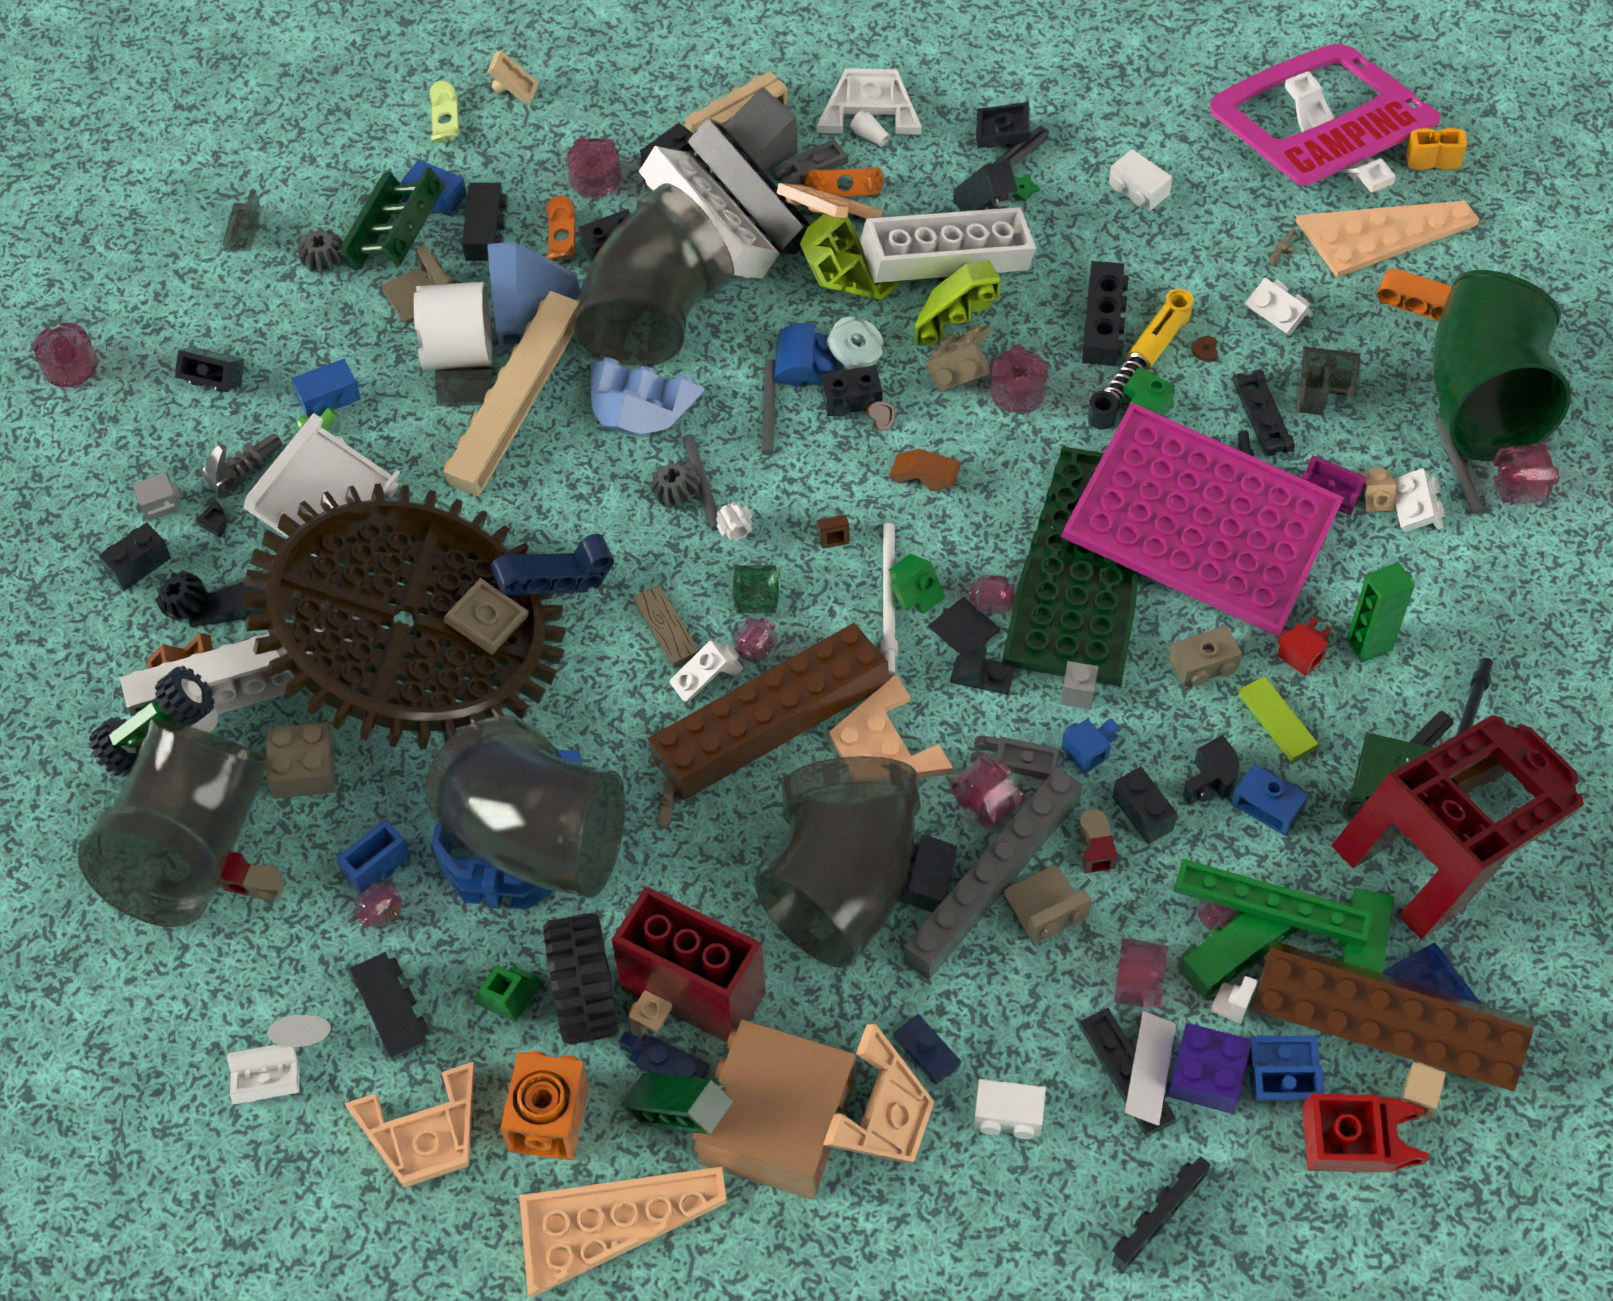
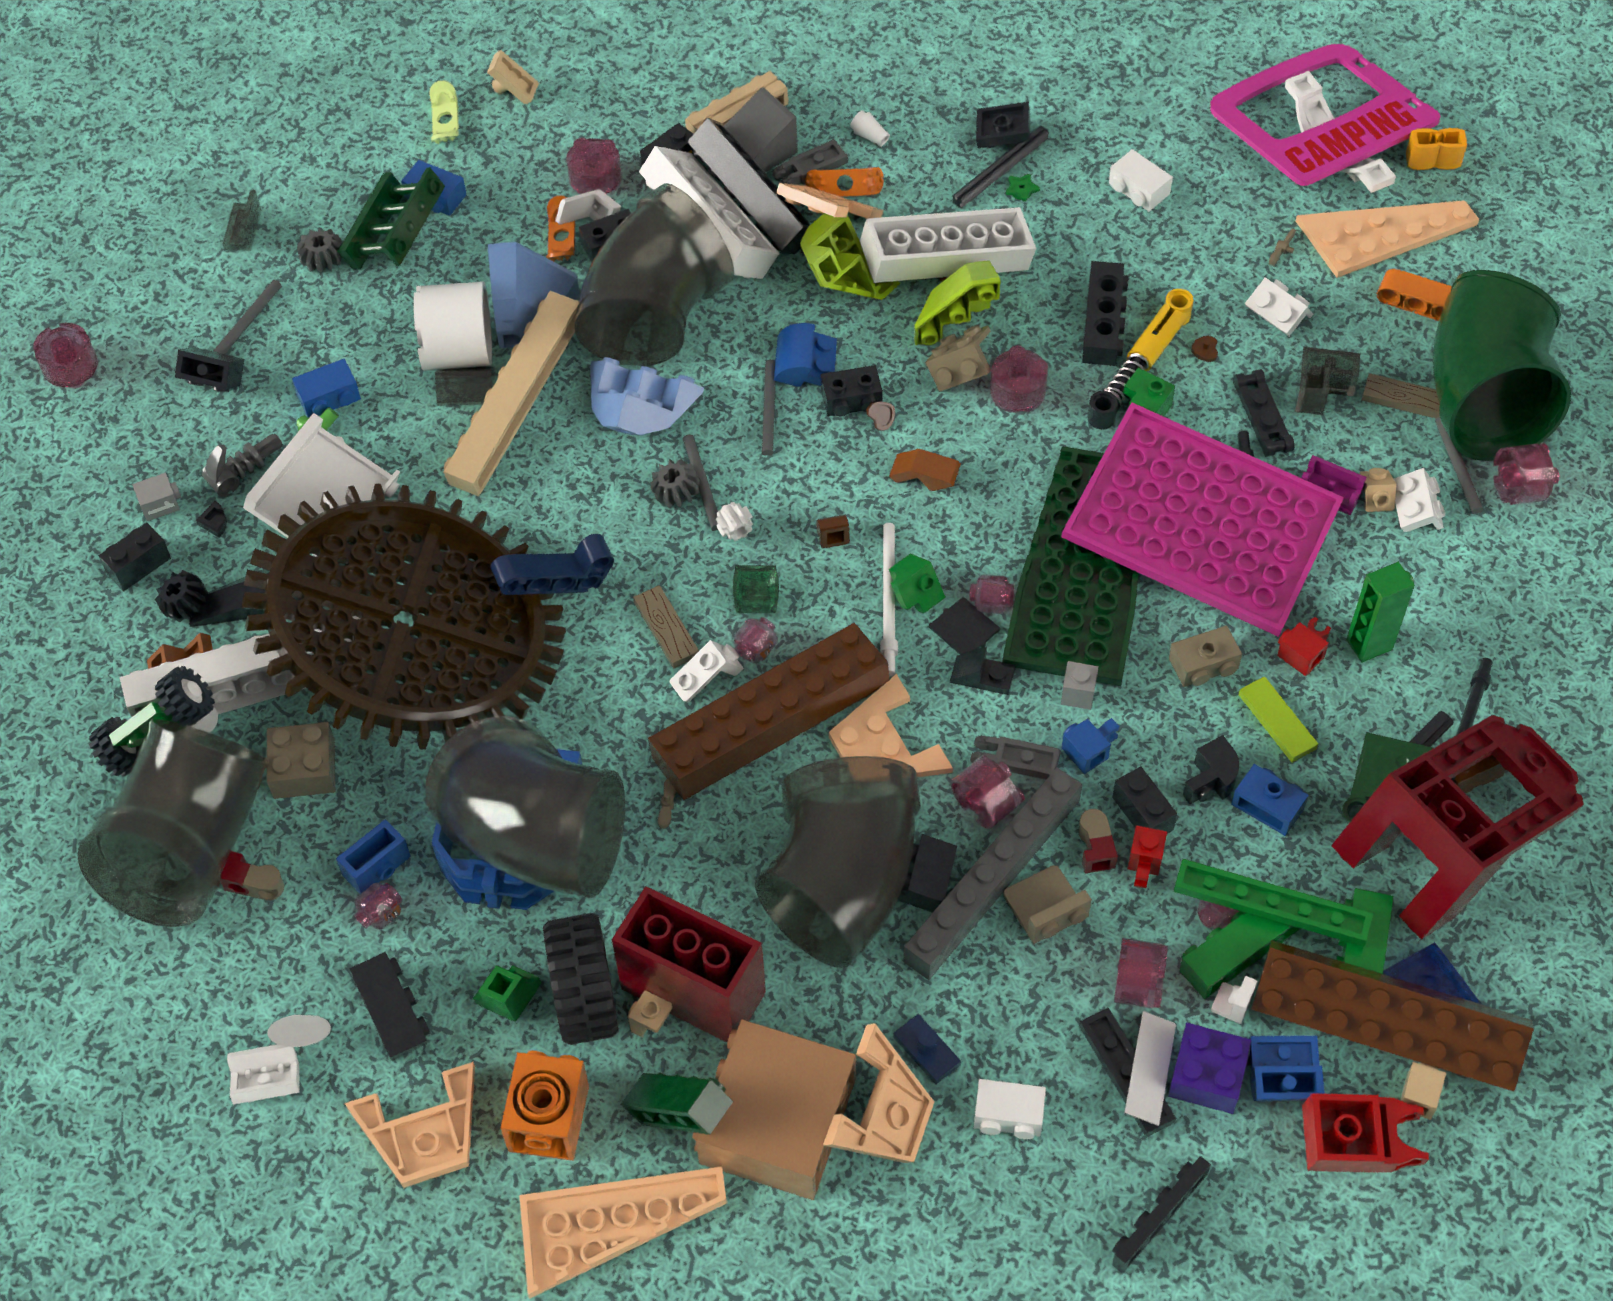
(248, 317): none -> dark grey bar
(401, 289): dark tan bracket -> none
(483, 219): black brick -> none
(486, 616): dark tan tile -> none
(590, 204): none -> white bracket
(660, 1057): dark blue hinge -> none
(849, 354): light aqua plate -> none
(873, 92): white wing -> none
(986, 188): black brick -> none
(1146, 853): none -> red brick
(1401, 395): none -> dark tan tile

